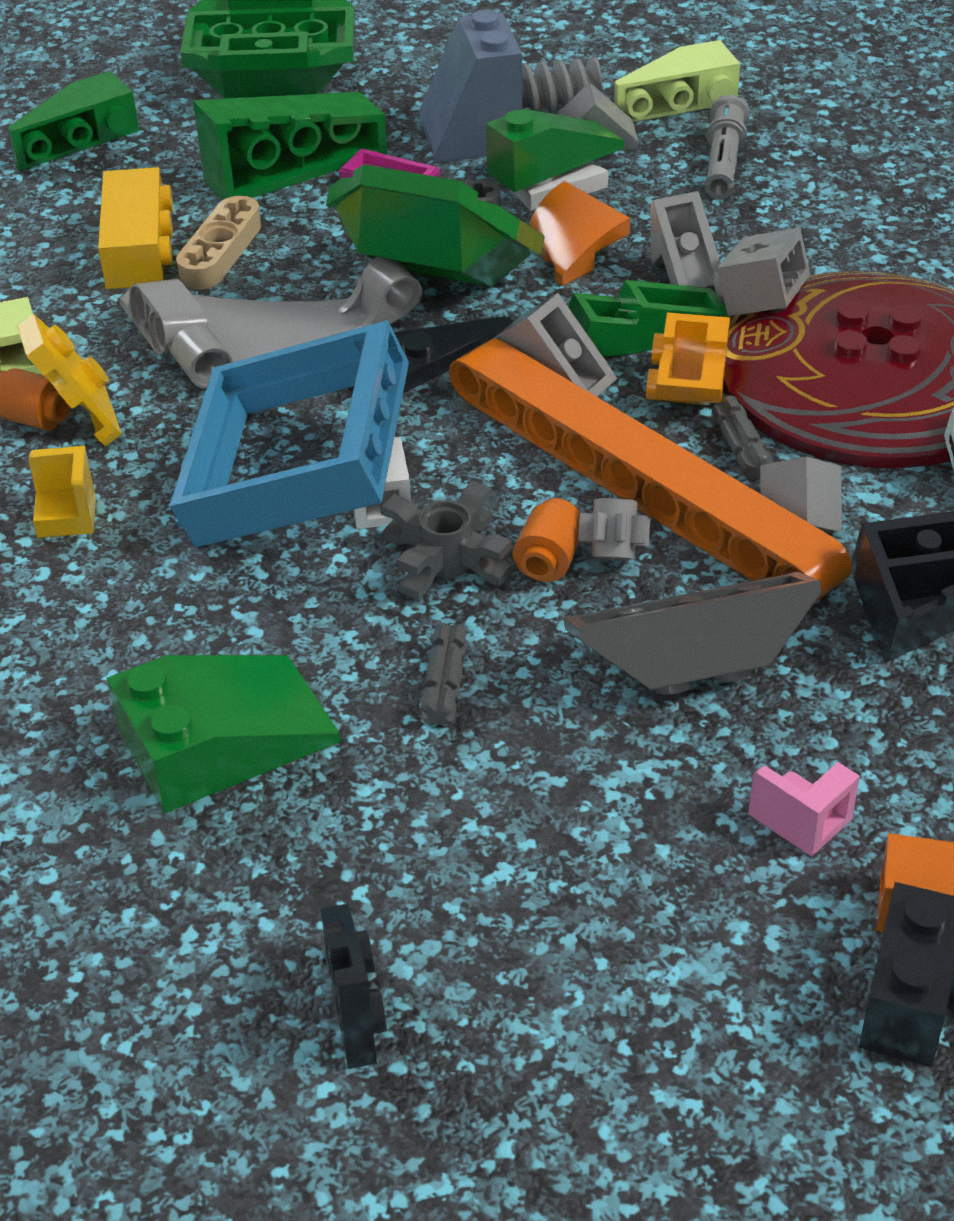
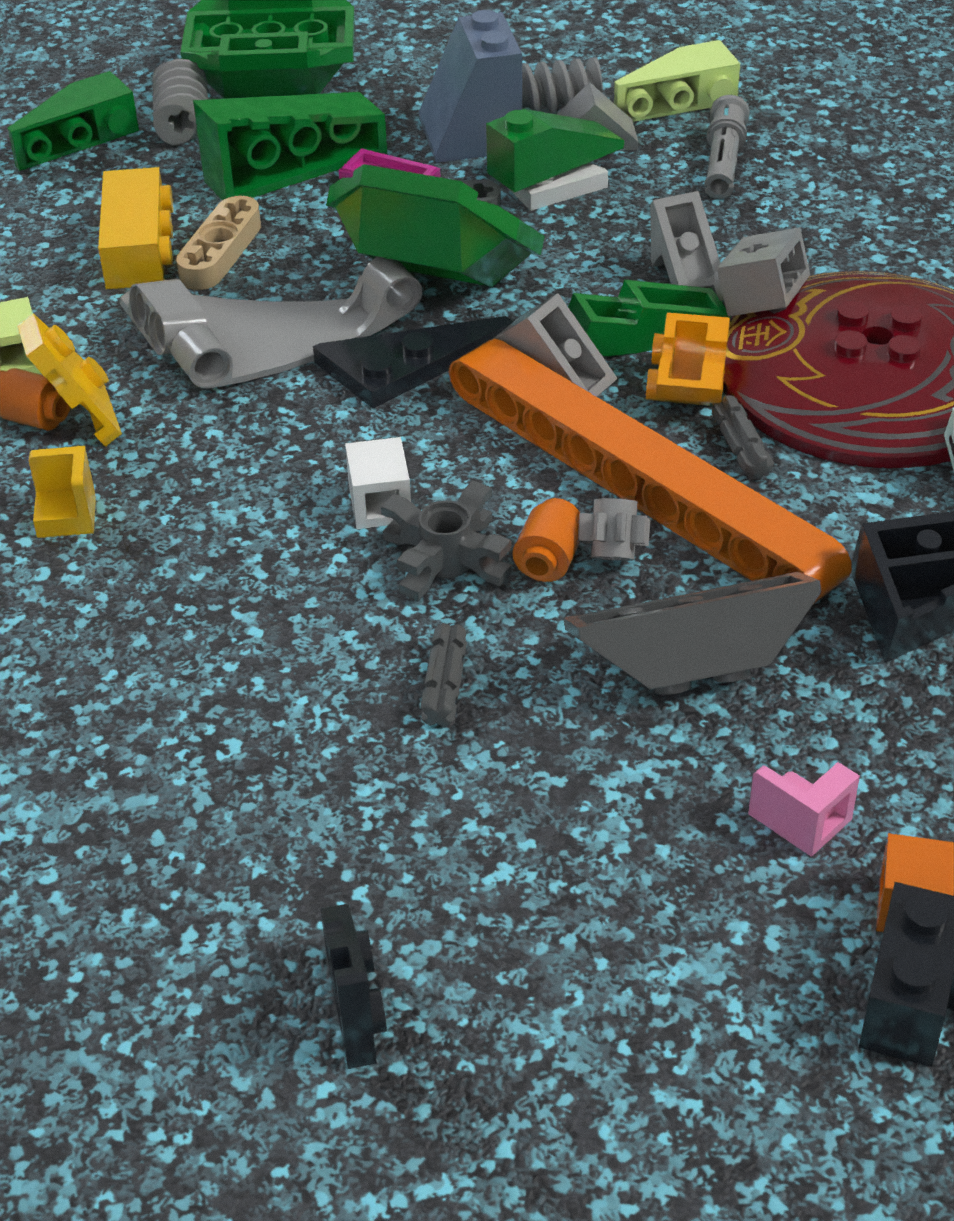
(174, 90): none -> light grey piece
(215, 721): green slope -> none
(360, 358): dark azure window -> none
(575, 229): orange slope -> none
(806, 489): light grey panel -> none

